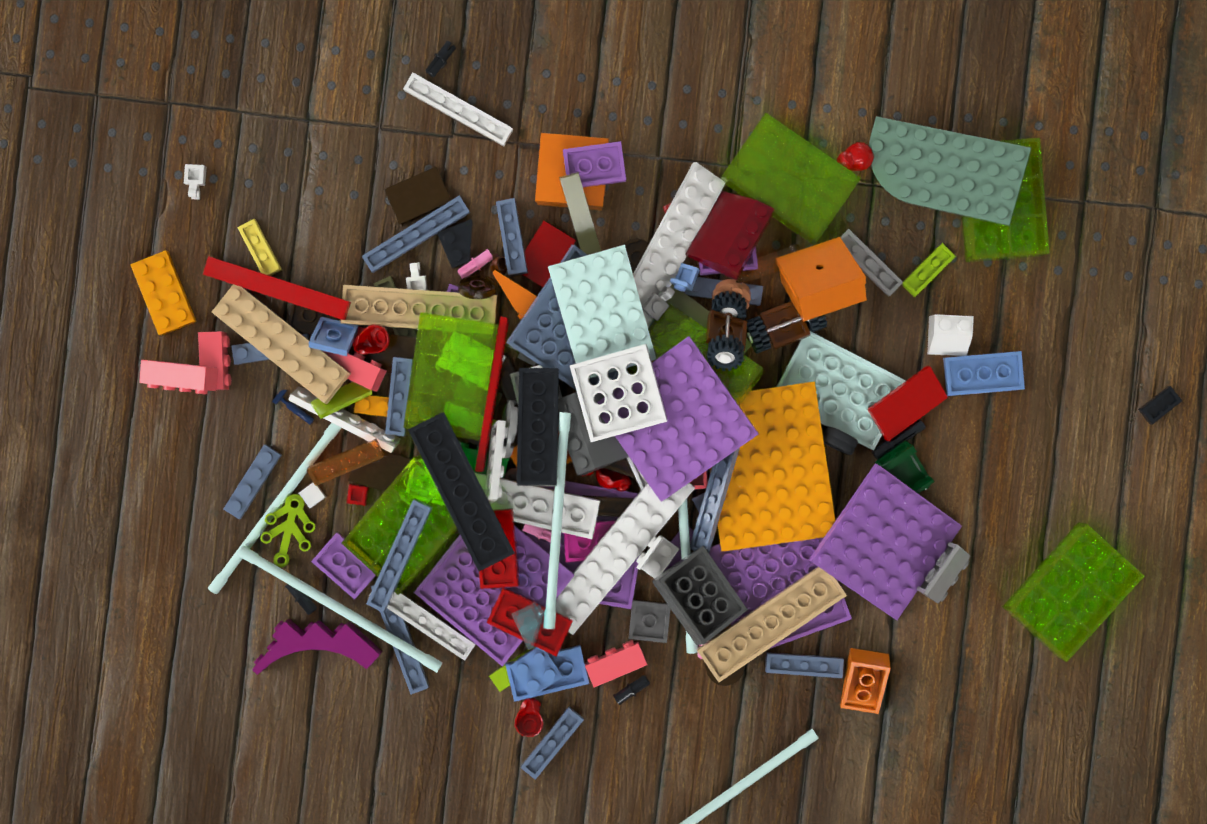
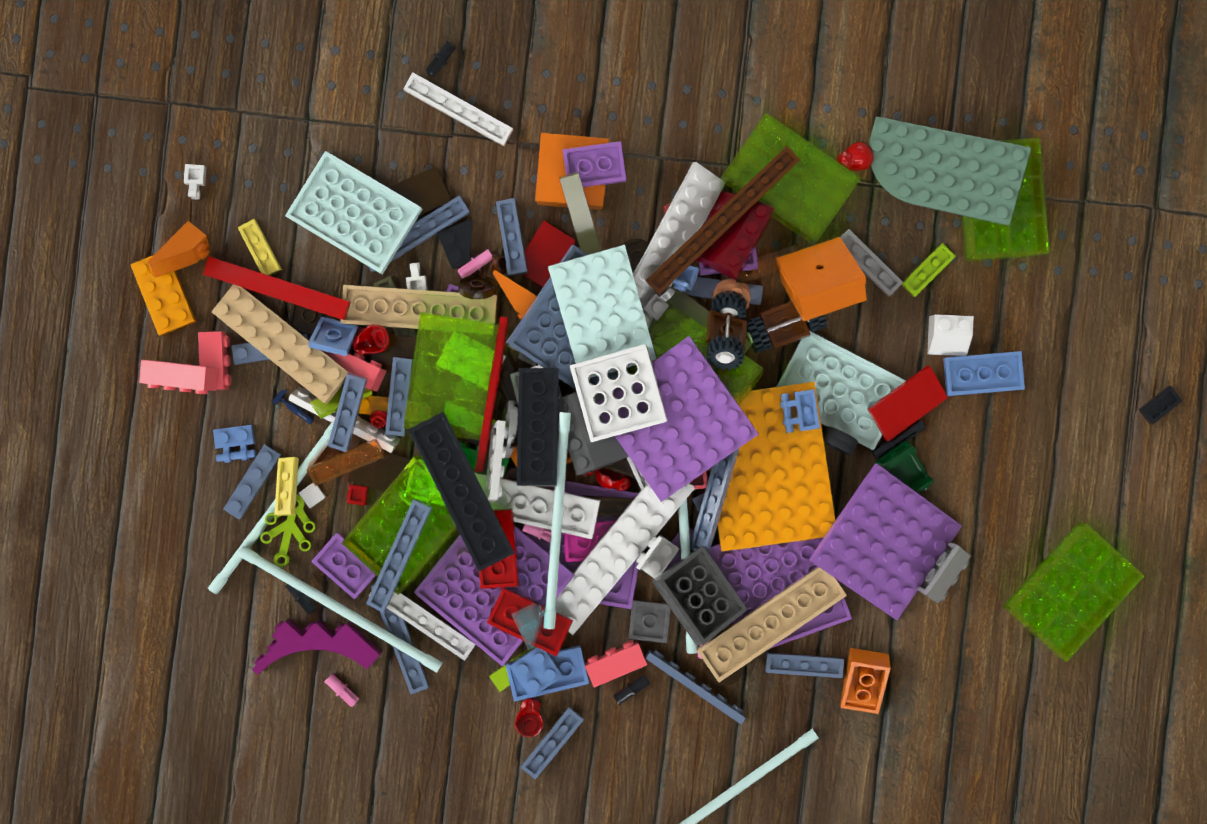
(181, 250): none -> orange slope
(231, 437): none -> medium blue plate
(286, 486): none -> light yellow tile
(341, 690): none -> bright pink axle
(347, 412): none -> sand blue plate
(354, 212): none -> light aqua plate
(378, 418): none -> red plate
(702, 690): none -> sand blue plate
(722, 220): none -> reddish brown plate
(806, 411): none -> medium blue plate

